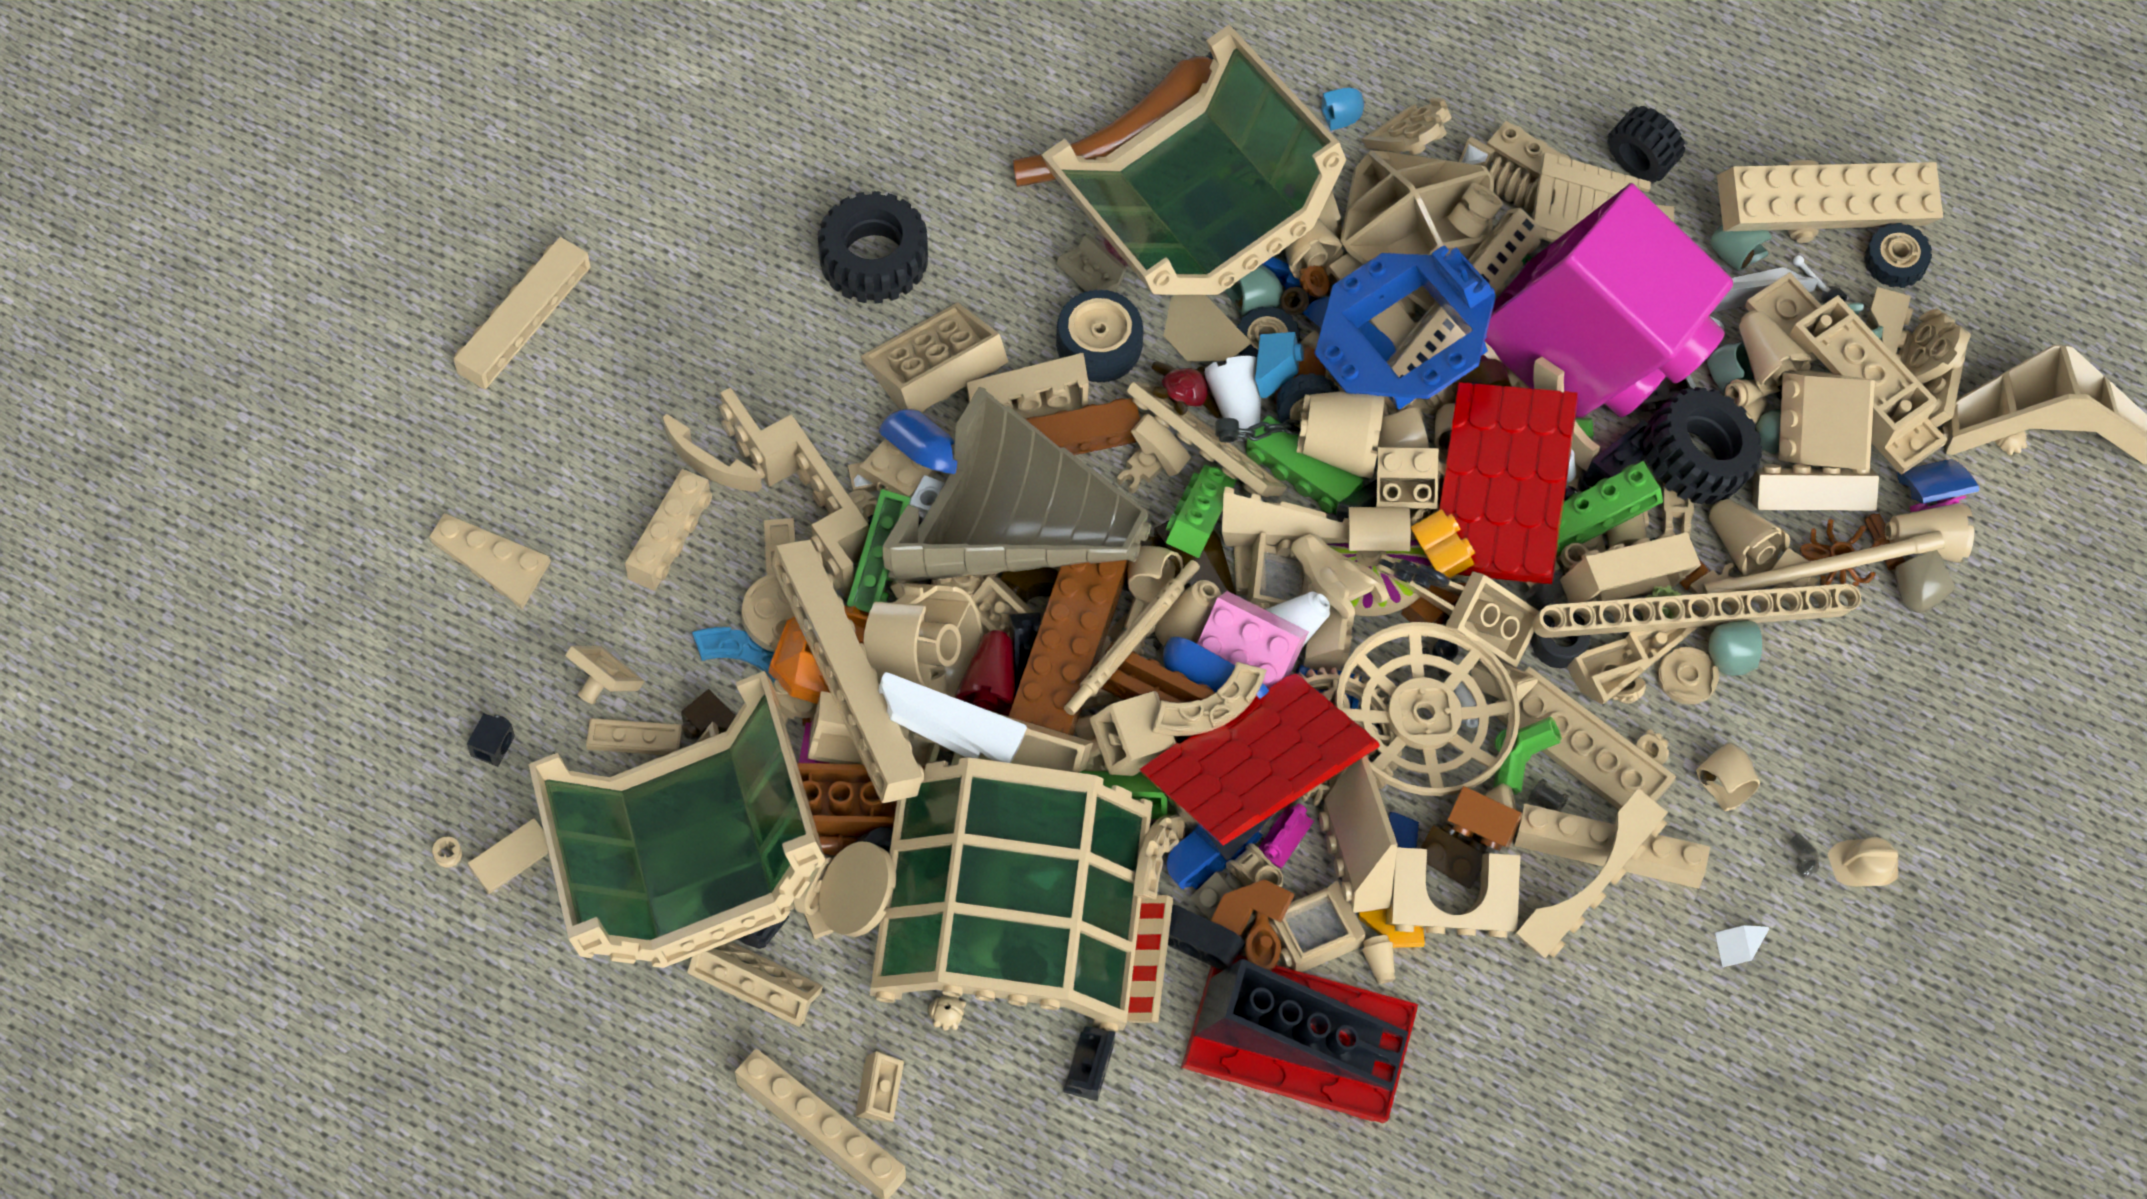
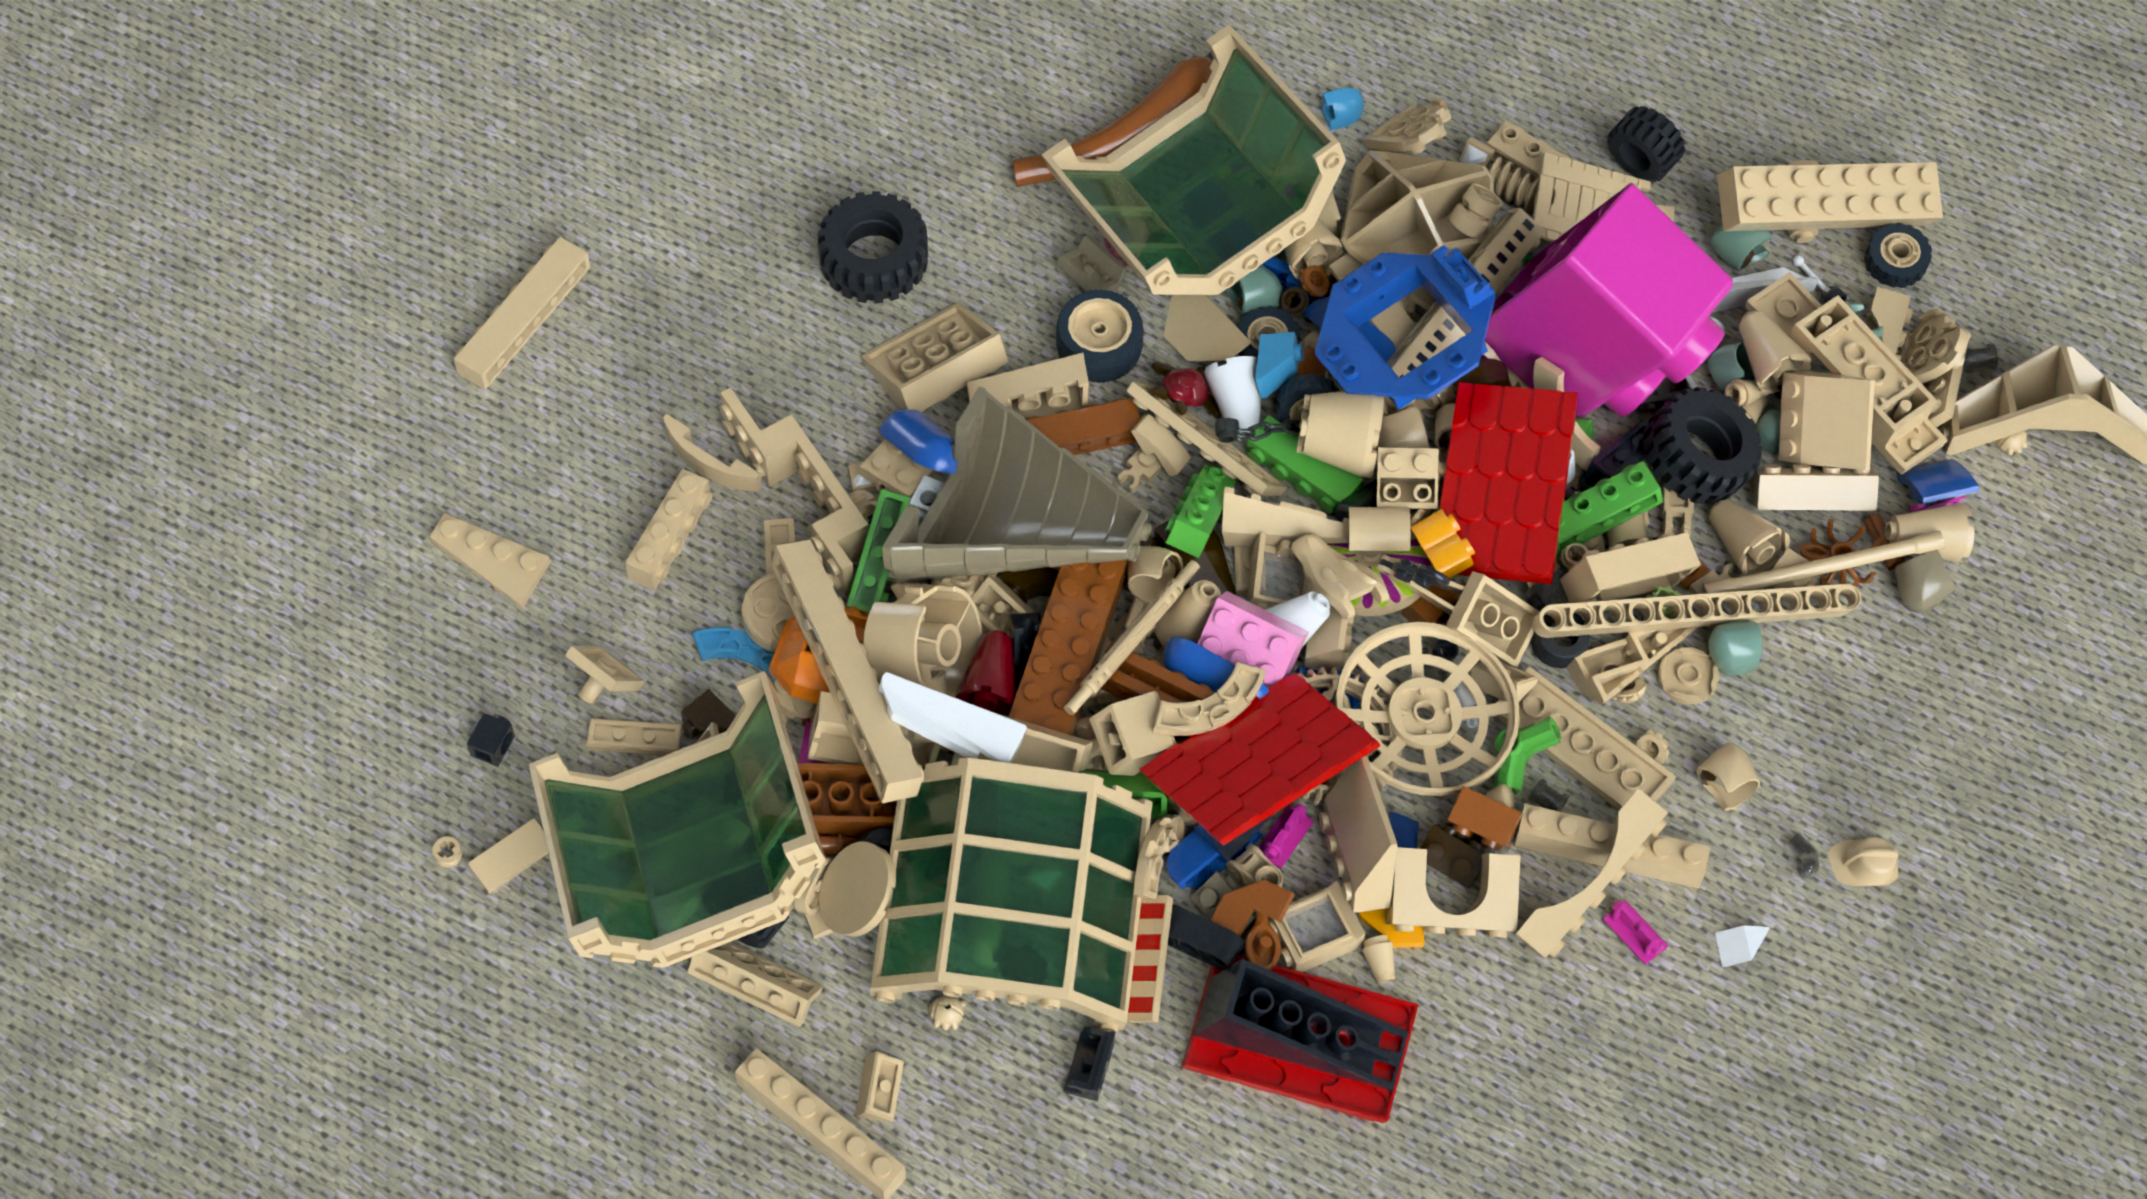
(1635, 932): none -> dark pink hinge
(1981, 358): none -> clear smoke bush

